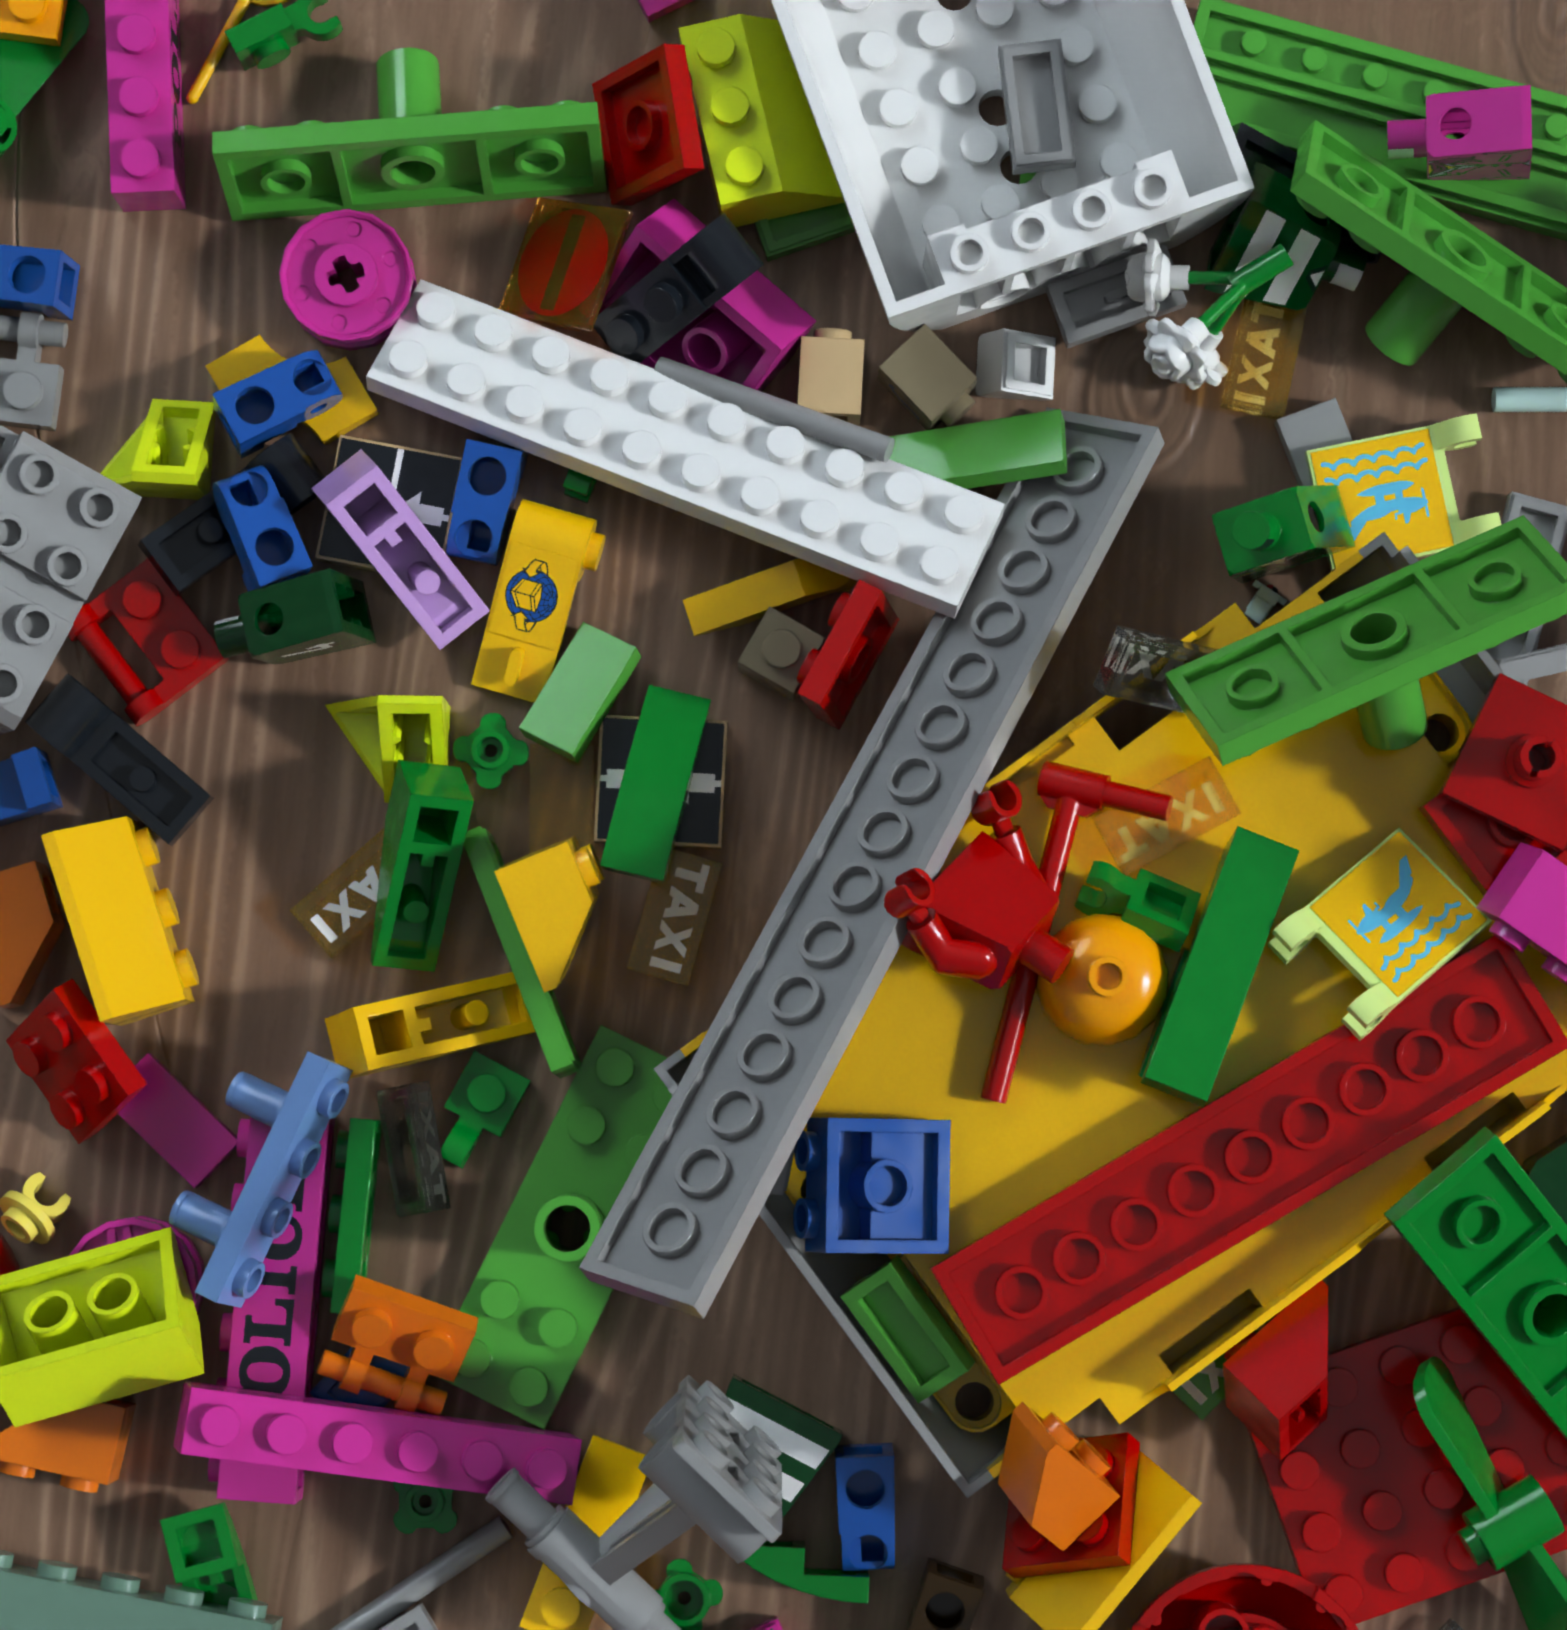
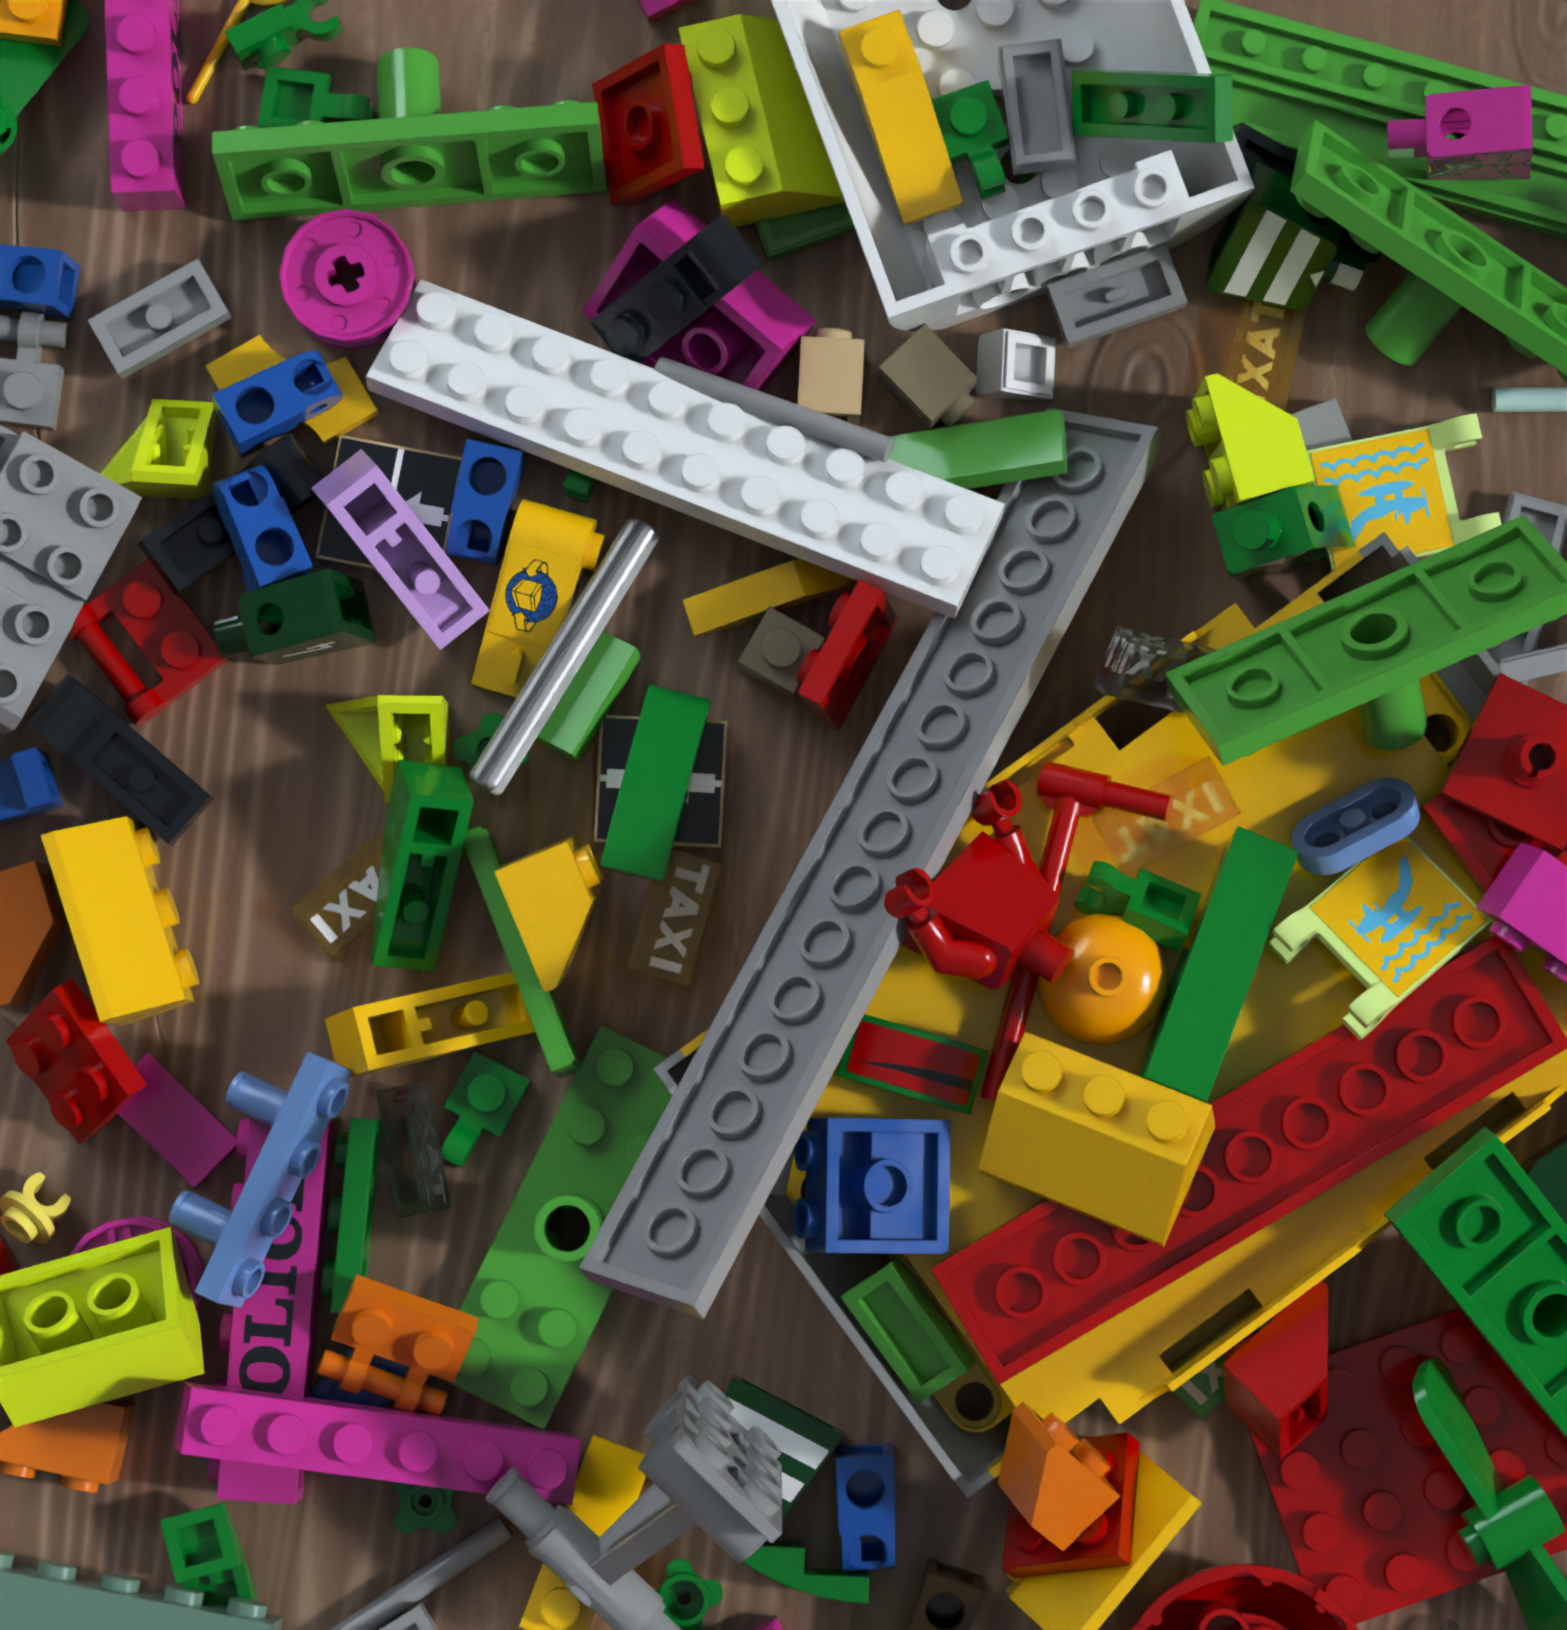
(159, 318): none -> light grey plate
(305, 95): none -> green plate
(564, 656): none -> light grey axle
(565, 263): piece -> none
(900, 116): none -> yellow slope
(913, 1064): none -> red slope
(972, 133): none -> green plate
(1095, 1138): none -> yellow slope
(1153, 105): none -> green plate
(1189, 351): white plant -> none
(1247, 443): none -> neon yellow slope
(1263, 602): light aqua piece -> none
(1355, 826): none -> medium blue plate

